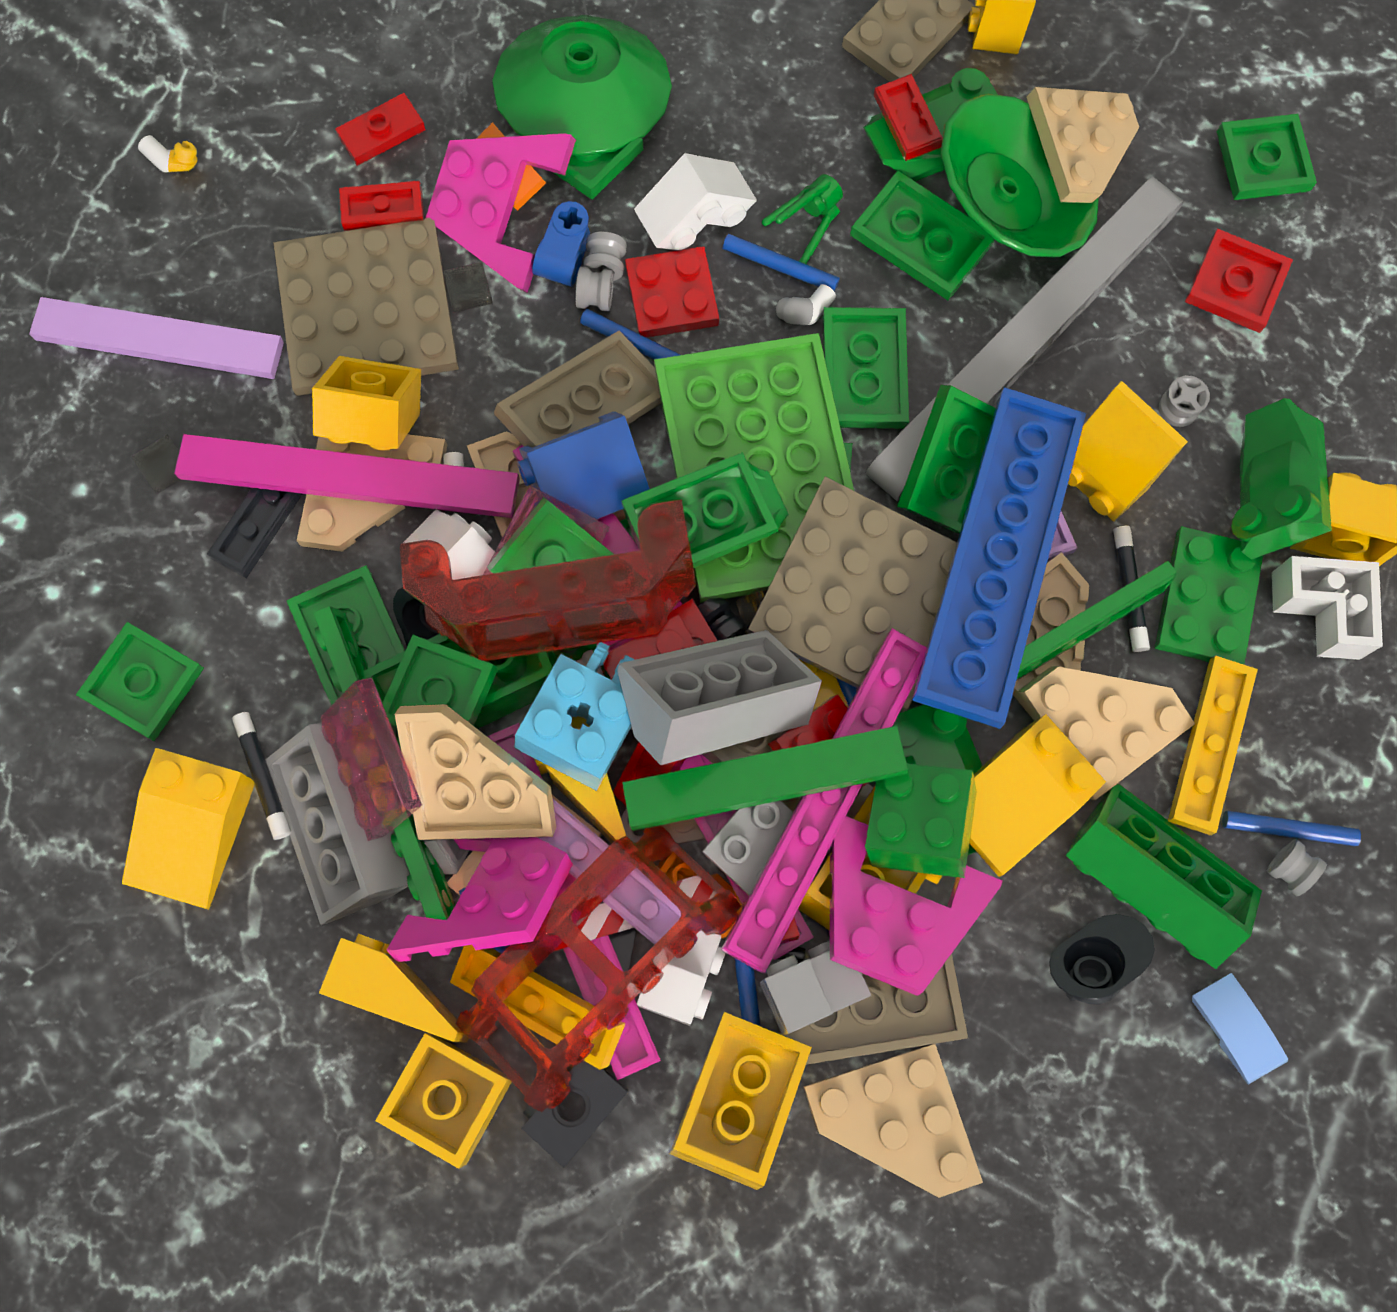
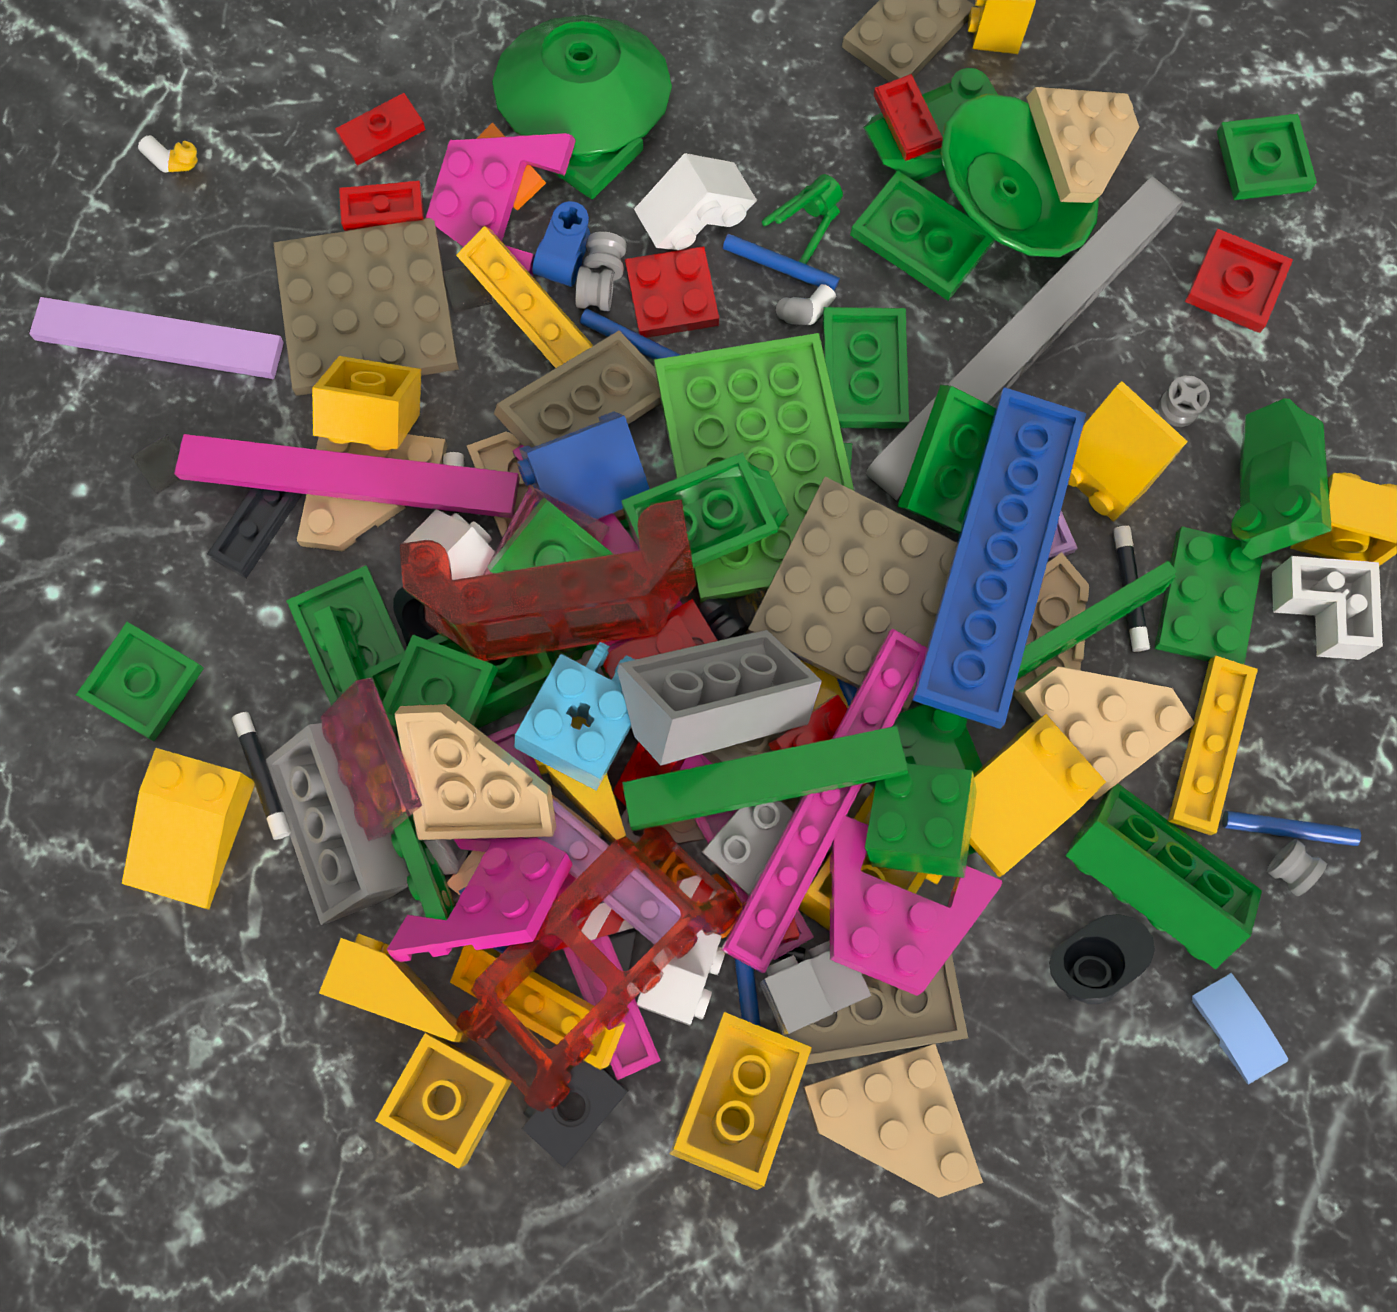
(523, 298): none -> yellow plate

